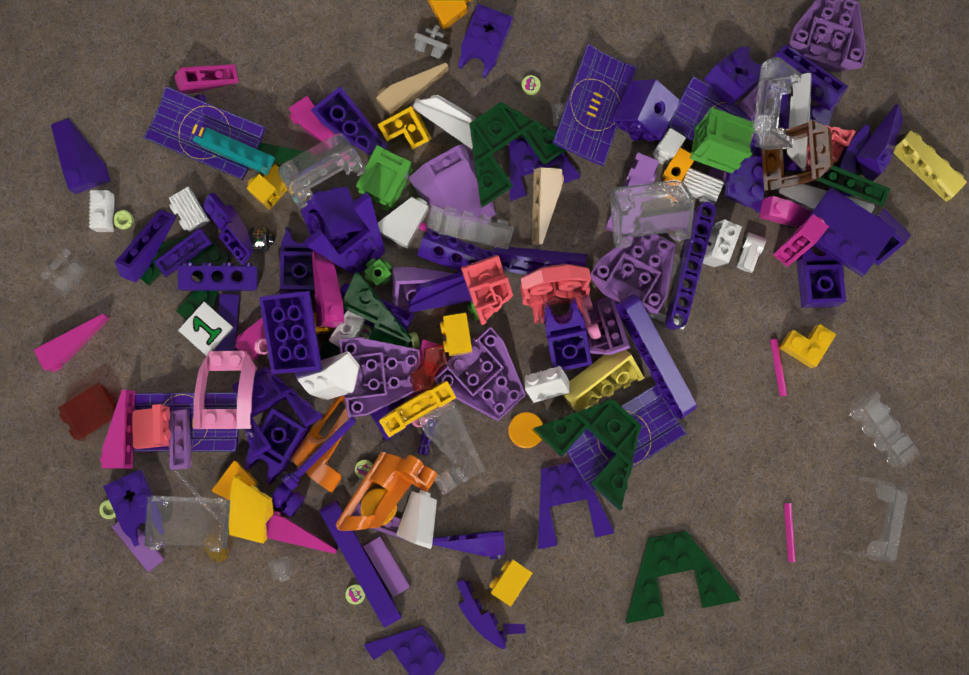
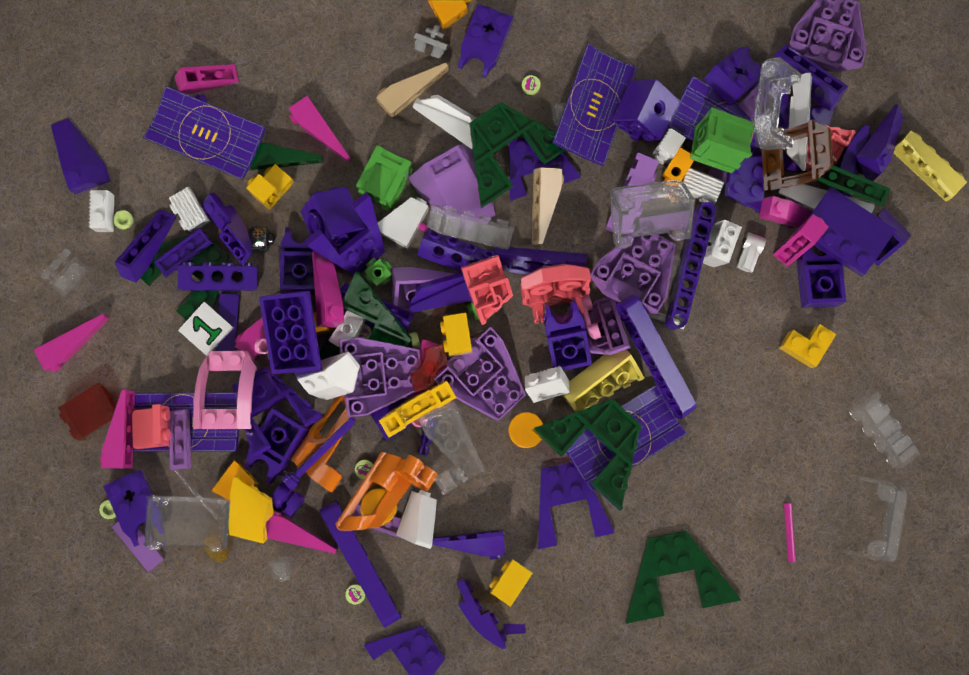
(235, 151): teal fence -> none
(318, 165): clear windscreen -> none
(343, 117): dark purple wedge -> none
(386, 566): medium lavender tile -> none
(410, 124): yellow brick -> none
(778, 367): dark pink bar -> none

